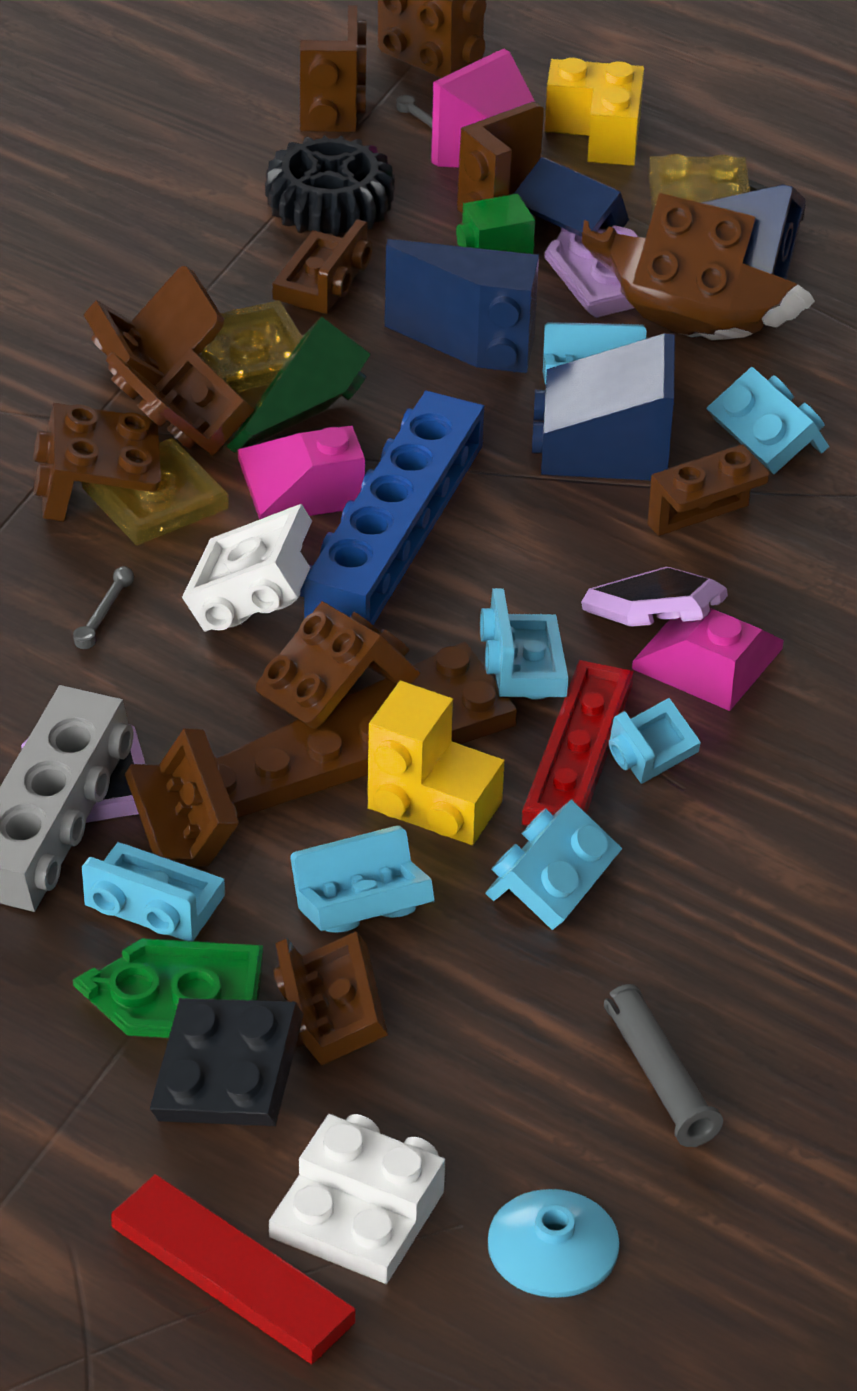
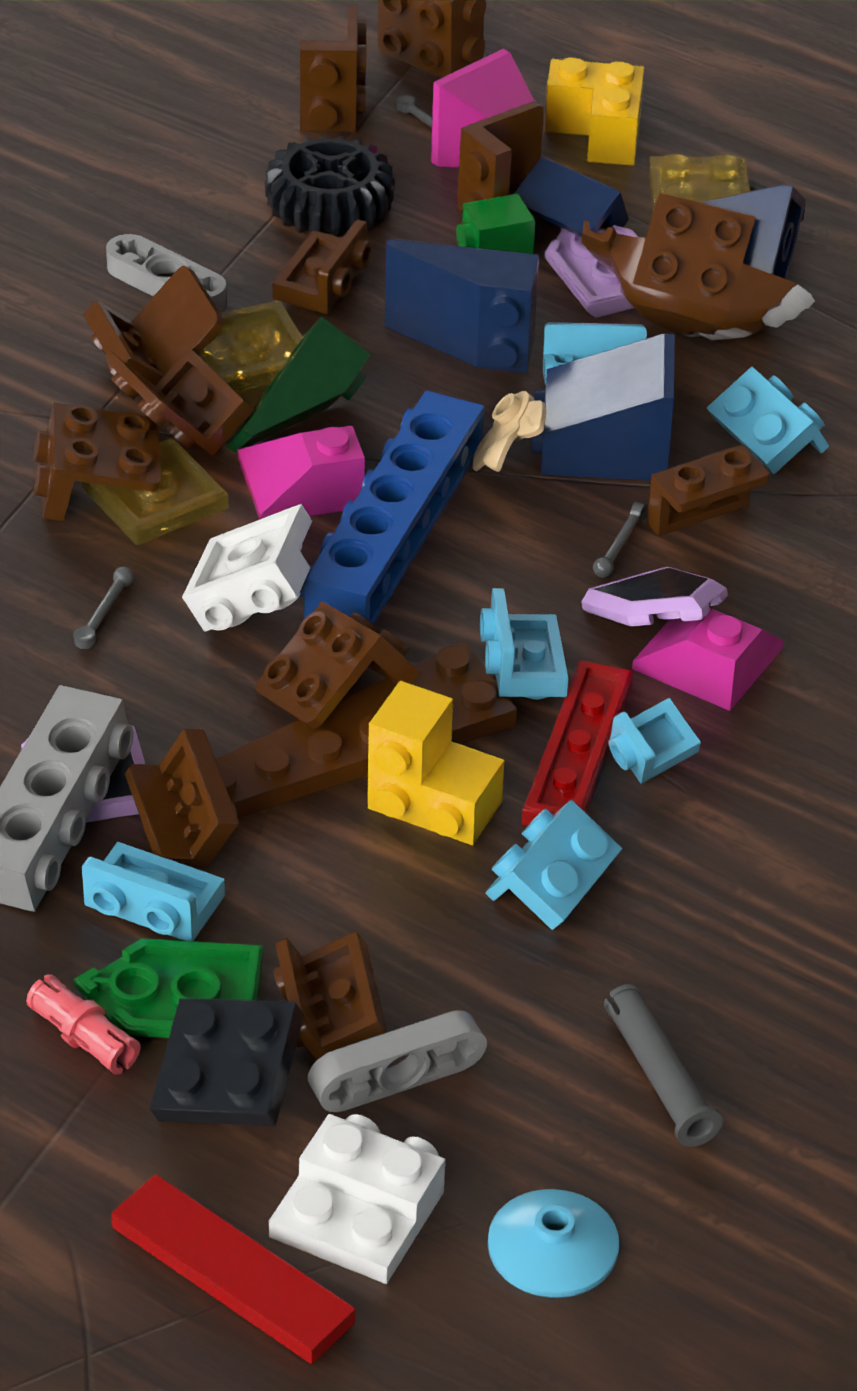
(83, 1024): none -> coral pin
(141, 260): none -> light grey beam
(359, 880): medium azure bracket -> none
(360, 1070): none -> light grey beam
(514, 419): none -> tan plate
(603, 566): none -> dark grey hinge

